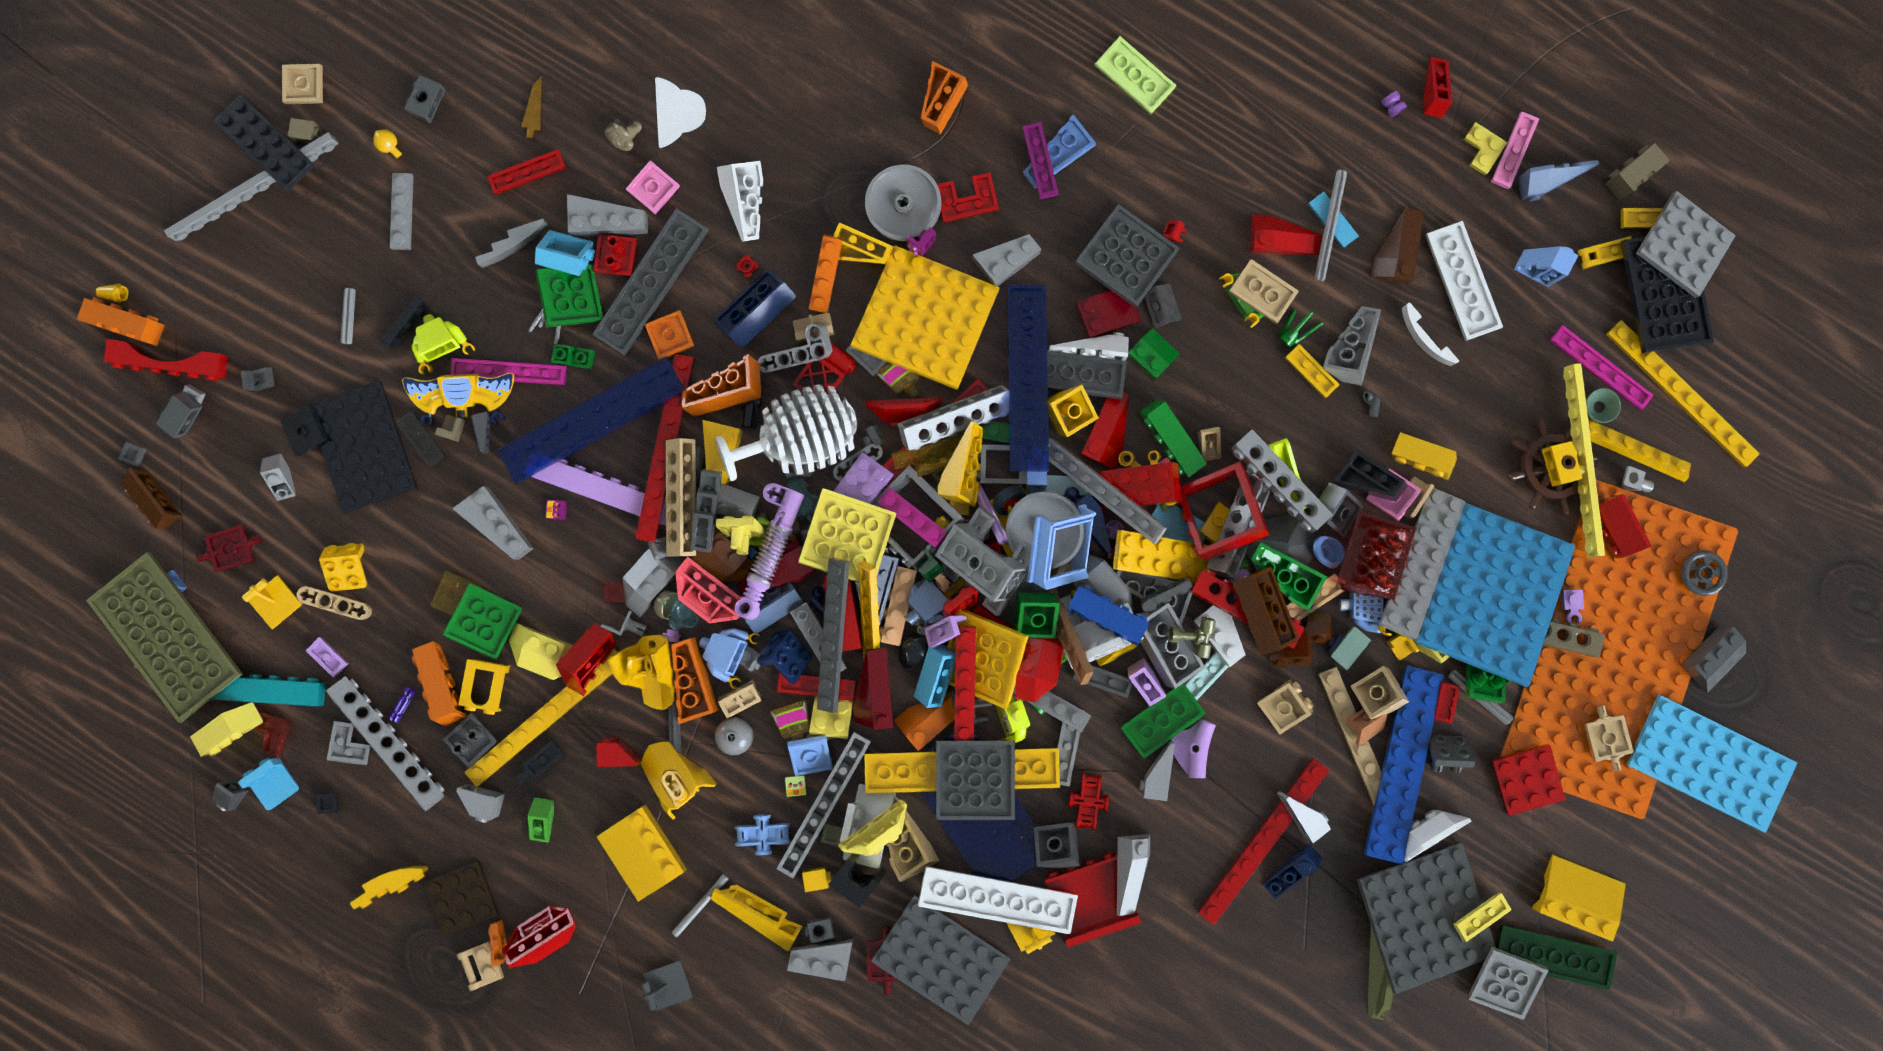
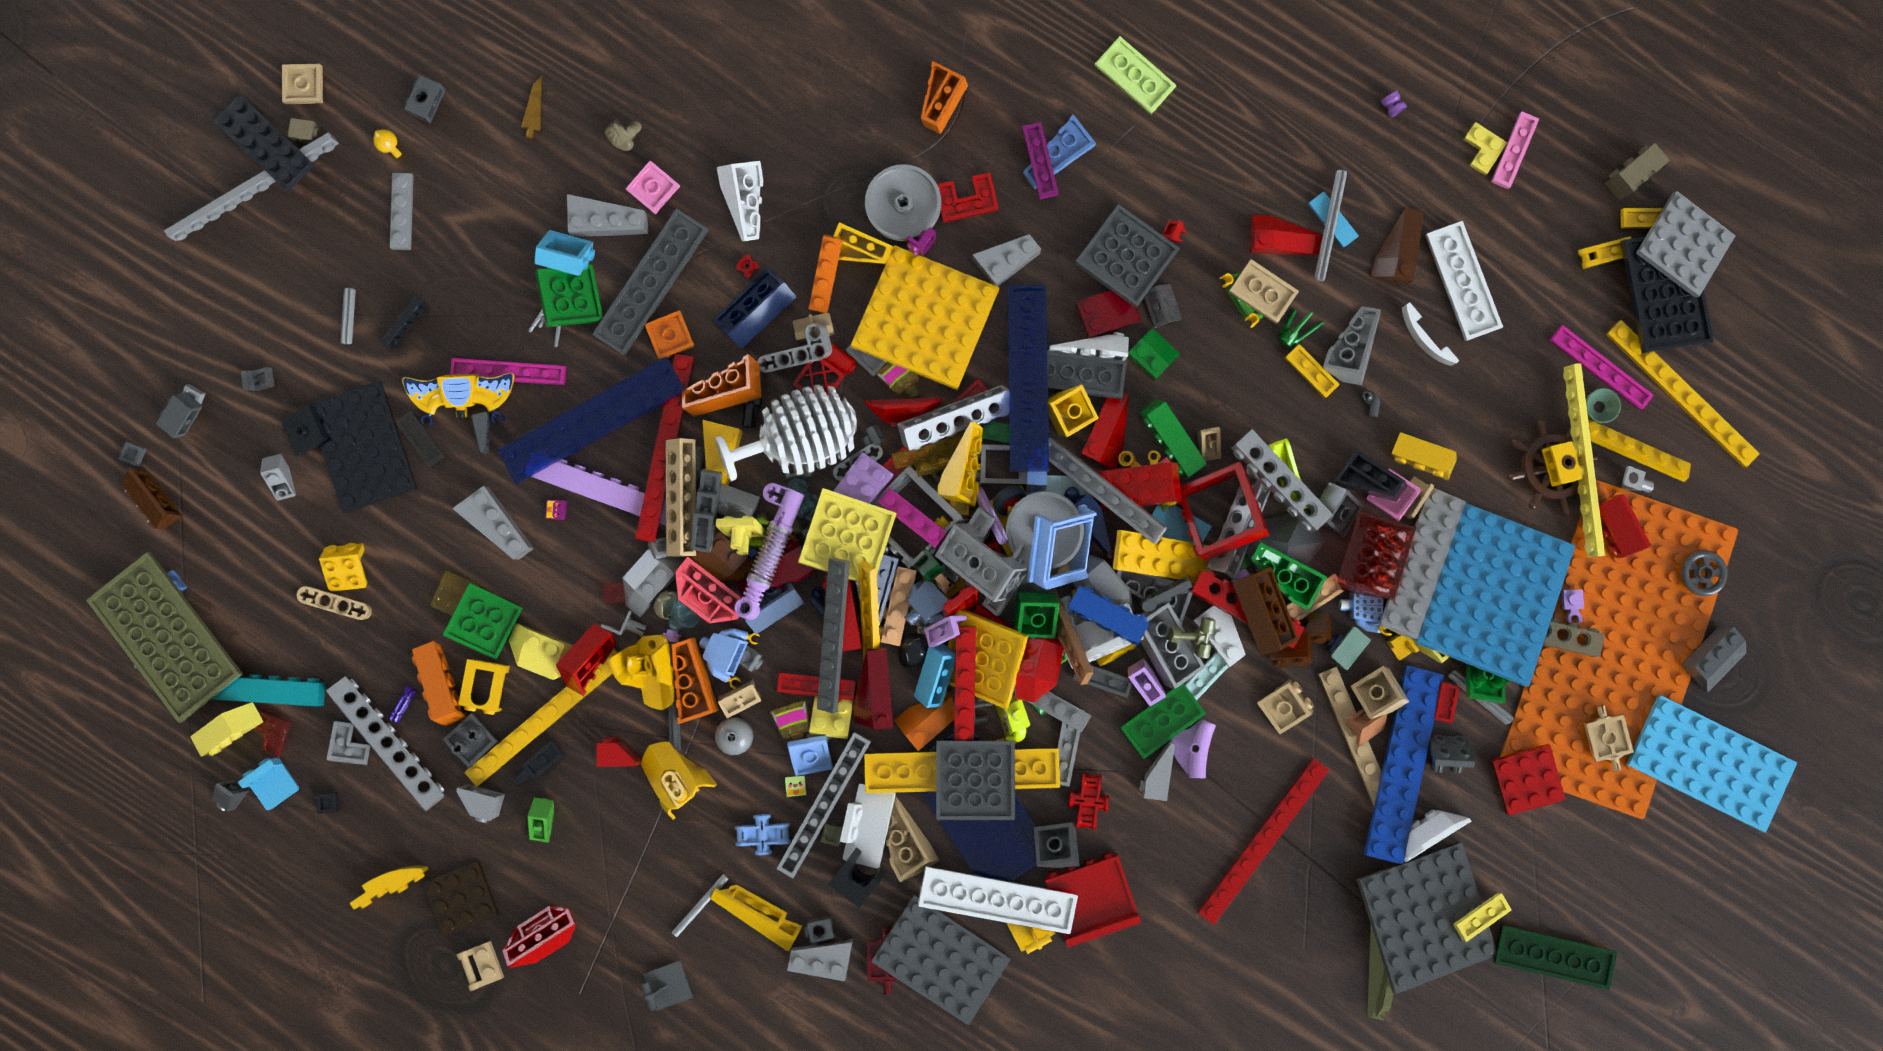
(112, 292): yellow cone -> none
(120, 321): orange wedge -> none
(202, 364): red arch -> none
(229, 548): dark red plate -> none
(272, 600): yellow plate -> none
(327, 656): lavender plate -> none
(435, 340): neon yellow torso -> none
(451, 428): dark tan panel -> none
(497, 942): orange wing -> none
(518, 238): light grey slope -> none
(526, 172): red plate -> none
(573, 356): green slope -> none
(615, 255): red plate -> none
(642, 853): yellow piece -> none
(676, 111): white sticker -> none
(786, 655): dark blue bracket -> none
(811, 629): light grey brick -> none
(816, 878): yellow brick -> none
(877, 832): light yellow wedge -> none
(1112, 527): medium lavender wheel -> none
(1131, 868): light grey wedge -> none
(1214, 523): yellow plate -> none
(1293, 871): dark blue slope -> none
(1309, 821): slope -> none
(1328, 551): medium blue hat -> none
(1437, 90): red slope -> none
(1507, 983): light grey plate -> none
(1543, 179): wedge -> none
(1546, 264): light blue wedge -> none
(1581, 898): yellow piece -> none

